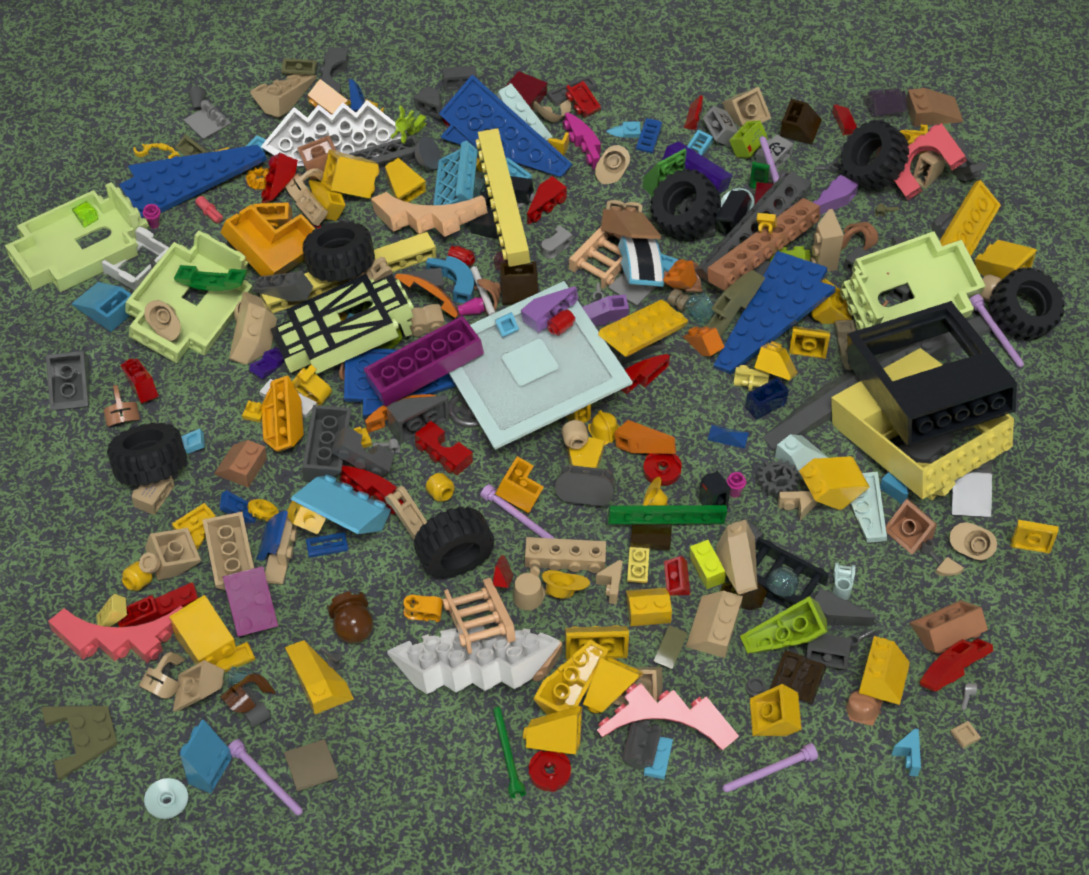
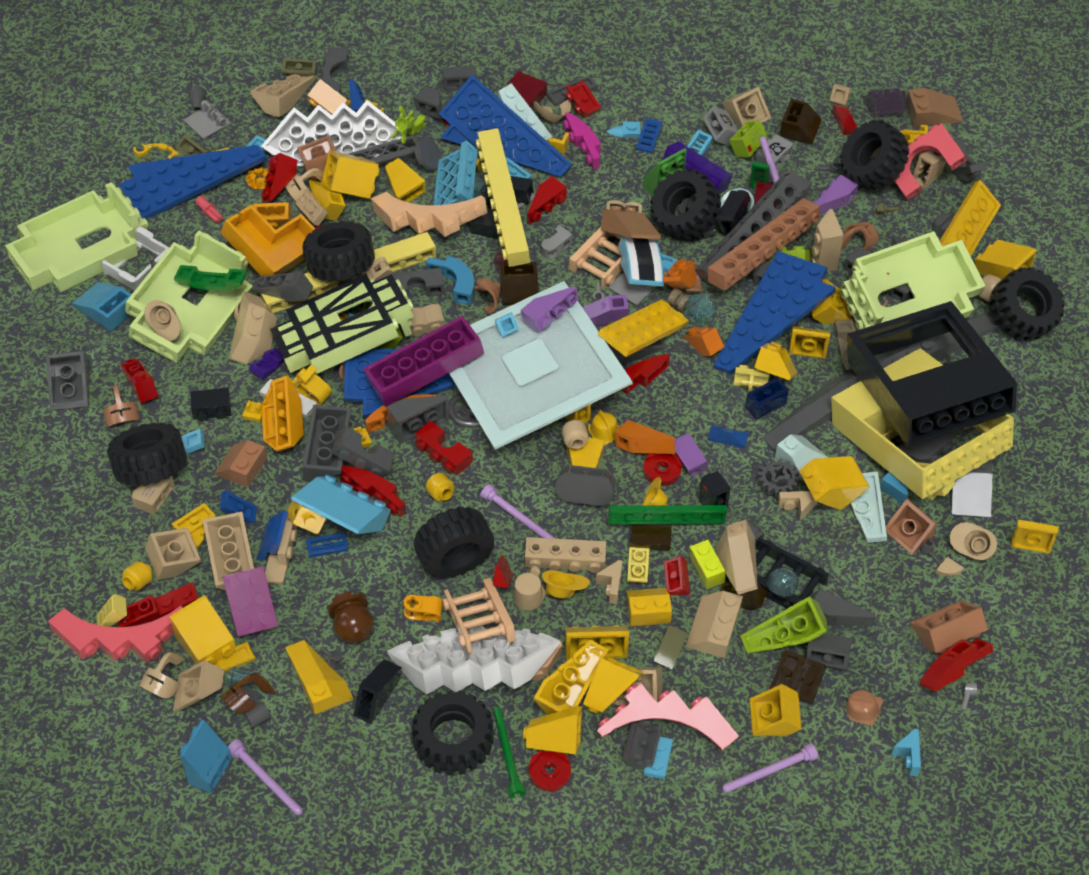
(85, 213): clear neon green slope -> none
(90, 732): olive wing -> none
(149, 562): tan tile -> none
(152, 215): dark pink cone -> none
(162, 790): light aqua dish -> none
(210, 404): none -> black brick
(262, 509): yellow gear -> none
(311, 765): dark tan slope -> none
(376, 690): none -> black slope
(393, 443): light grey hand -> none
(407, 512): tan plate -> none
(448, 304): orange slope -> none
(452, 756): none -> black tyre
(462, 254): red brick -> none
(472, 307): dark pink cone -> none
(483, 292): white bar -> none
(517, 486): light orange brick -> none
(561, 322): red brick -> none
(612, 164): tan piece -> none
(690, 455): none -> medium lavender hinge
(694, 114): red slope -> none
(736, 296): olive slope -> none
(737, 483): dark pink cone -> none
(755, 686): dark grey plate -> none
(766, 220): yellow tile -> none
(840, 94): none -> tan tile
(843, 580): light aqua piece -> none
(857, 639): dark grey hand -> none
(885, 671): yellow slope -> none
(965, 734): tan tile -> none
(978, 304): lavender piece -> none

